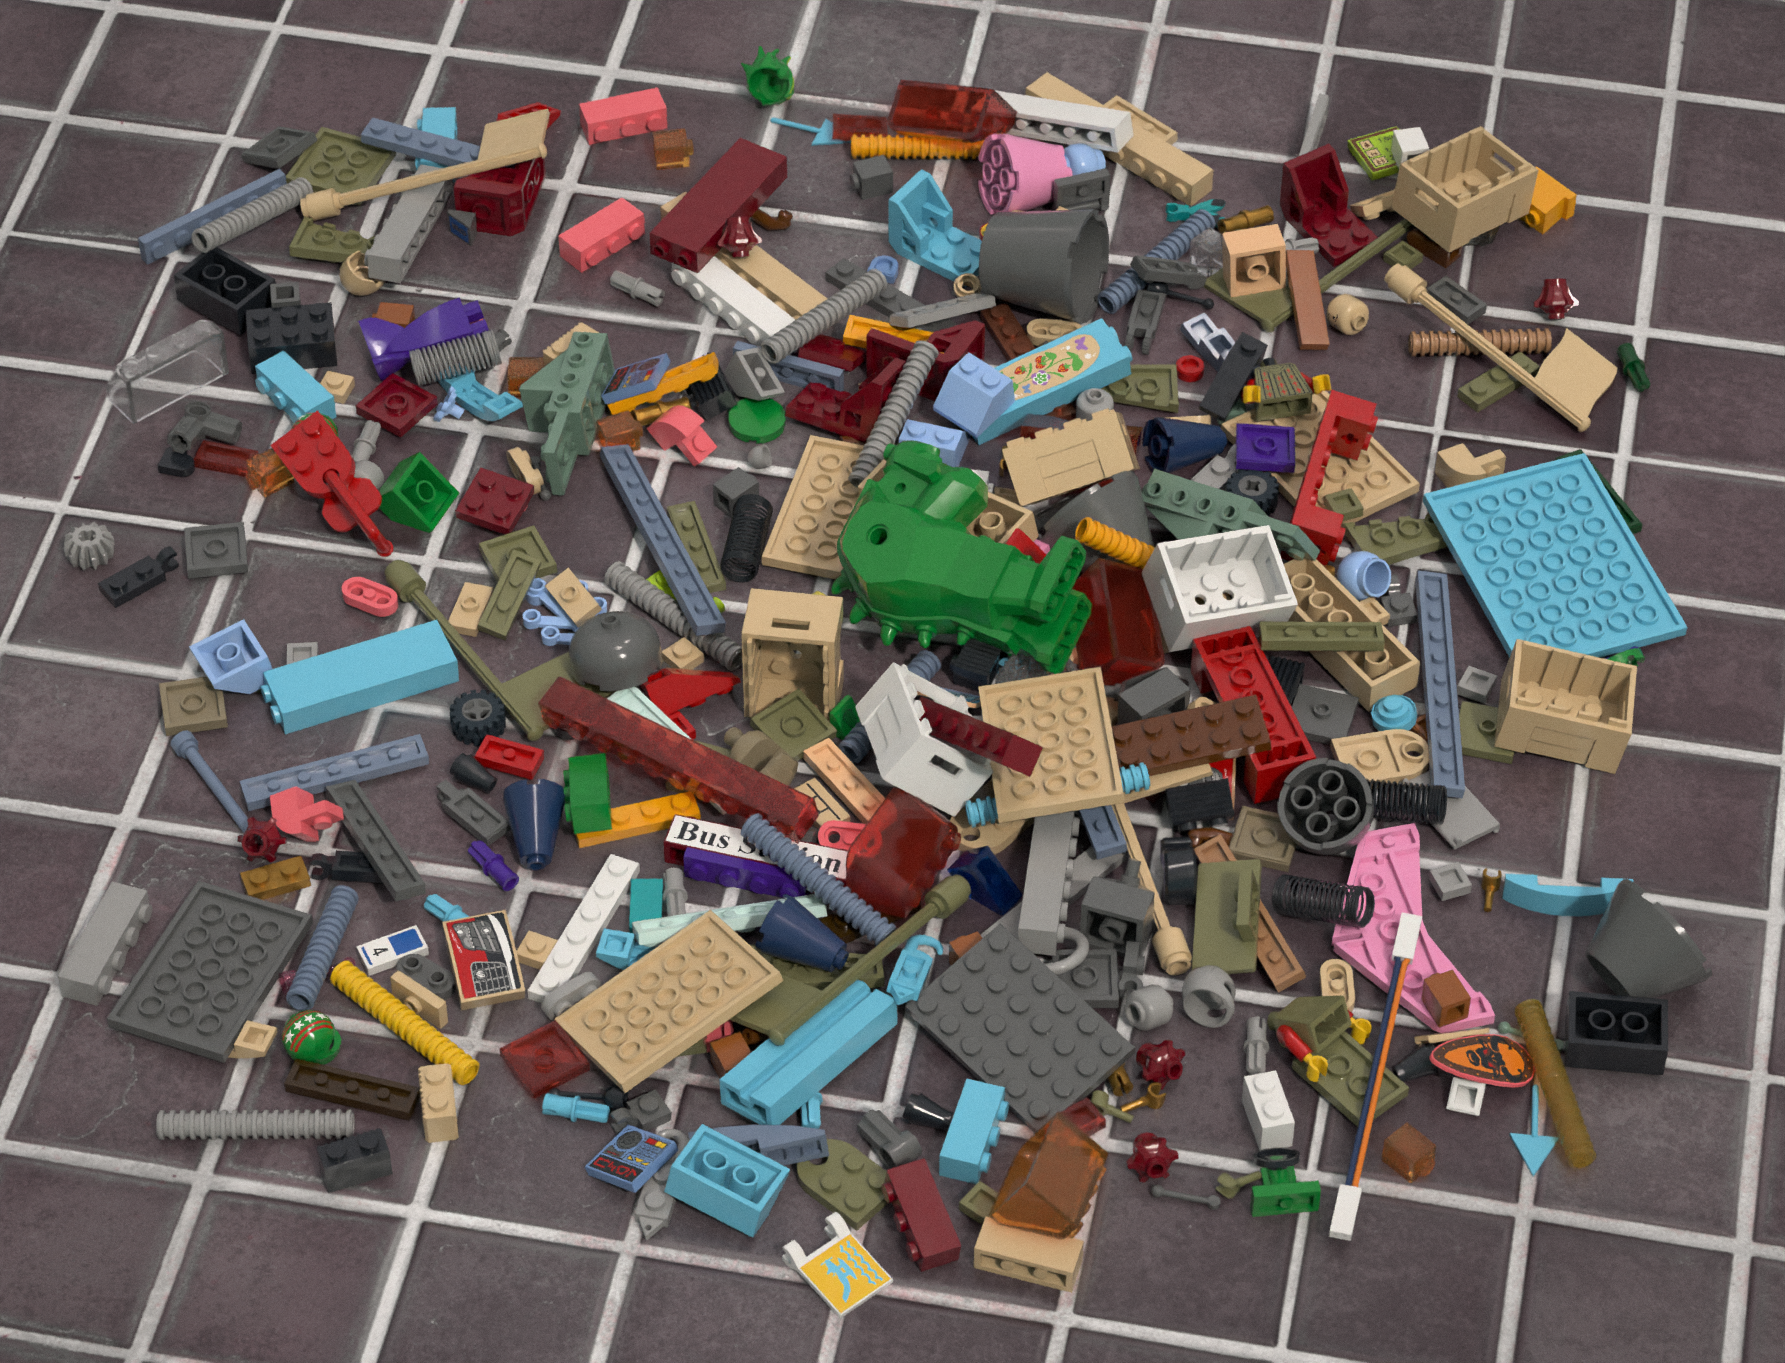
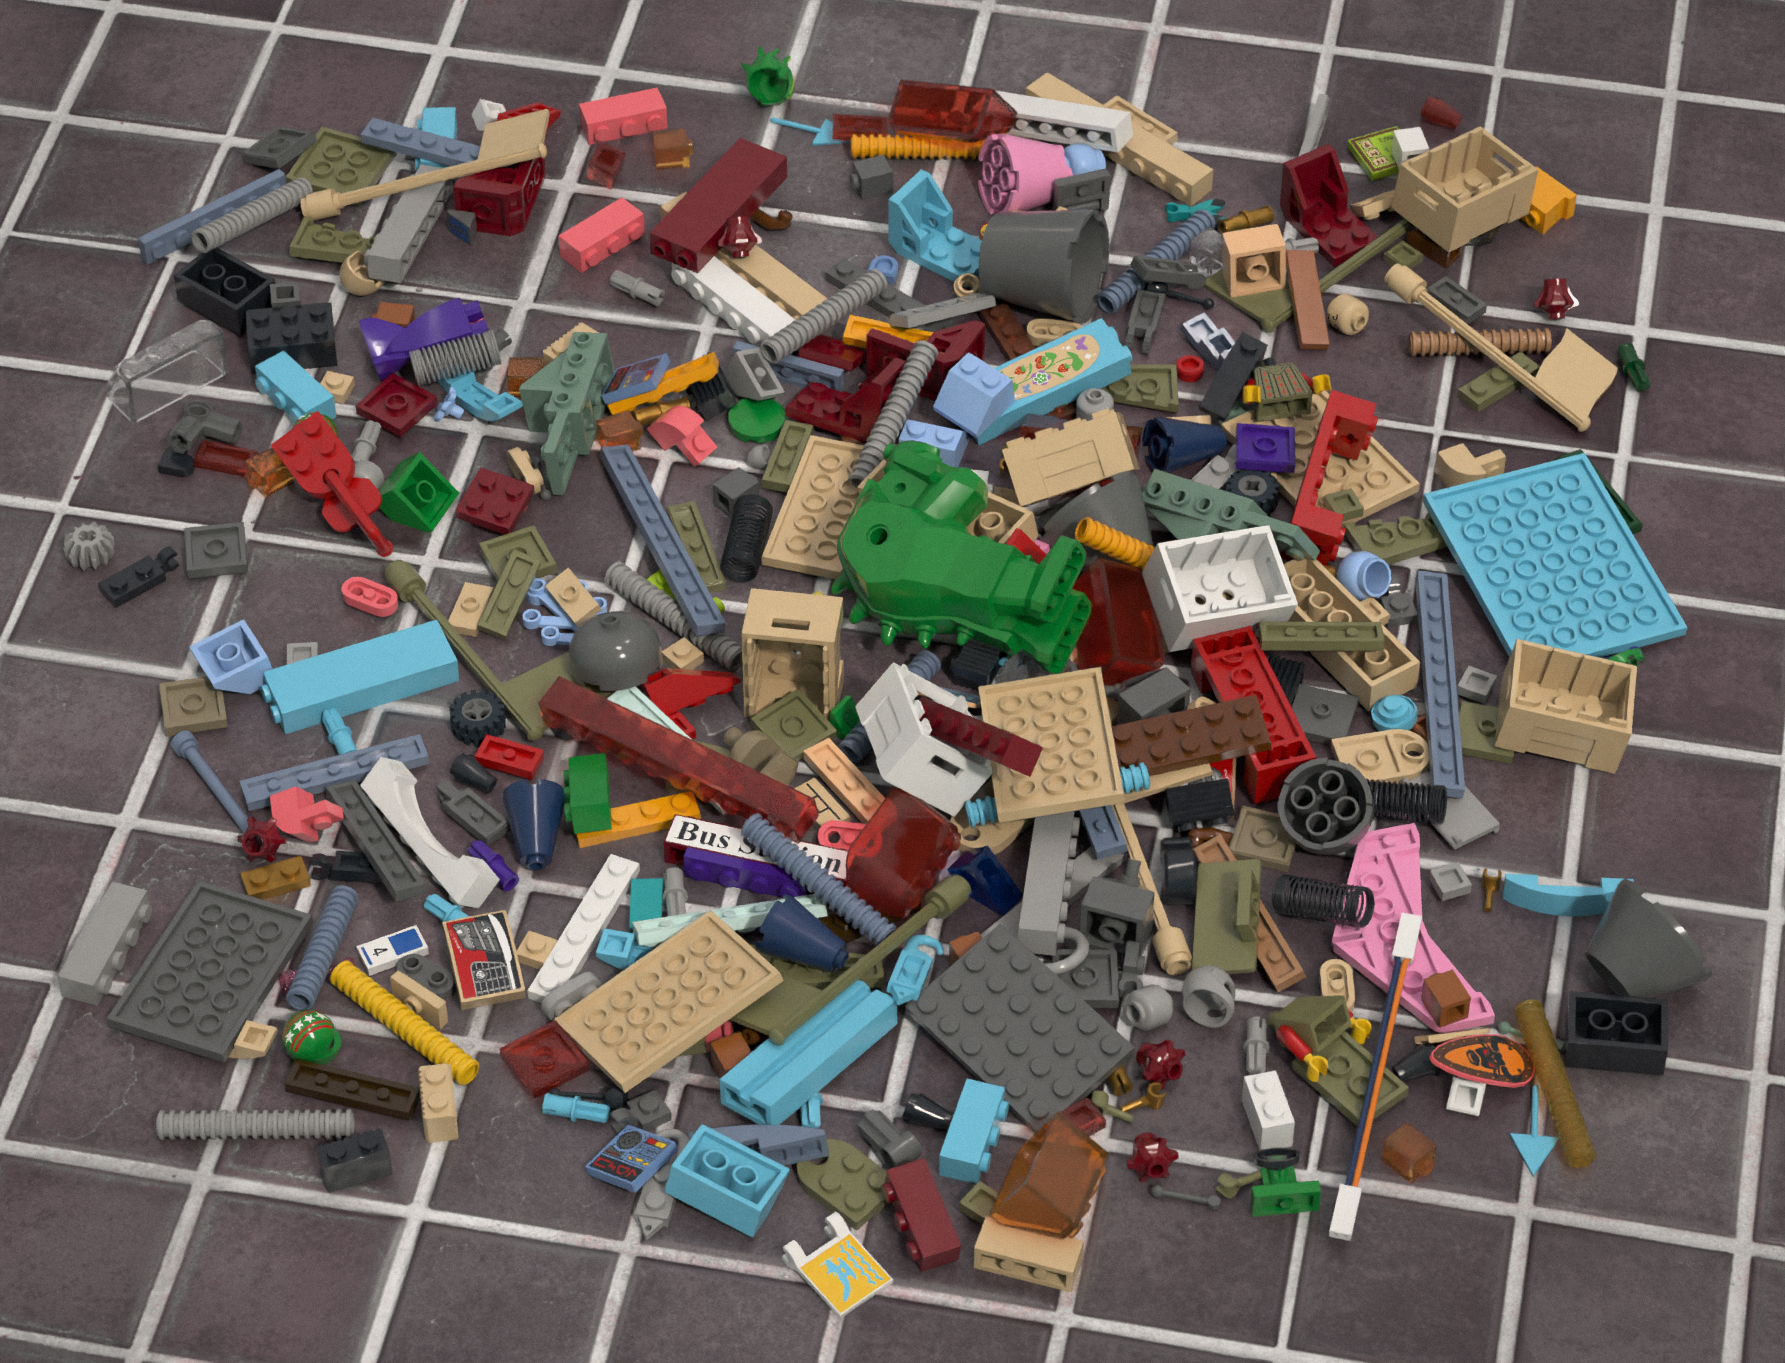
(338, 733): none -> medium azure axle
(393, 792): none -> white arch
(486, 112): none -> white slope
(606, 165): none -> clear red brick
(786, 455): none -> olive plate
(1440, 113): none -> clear red cone

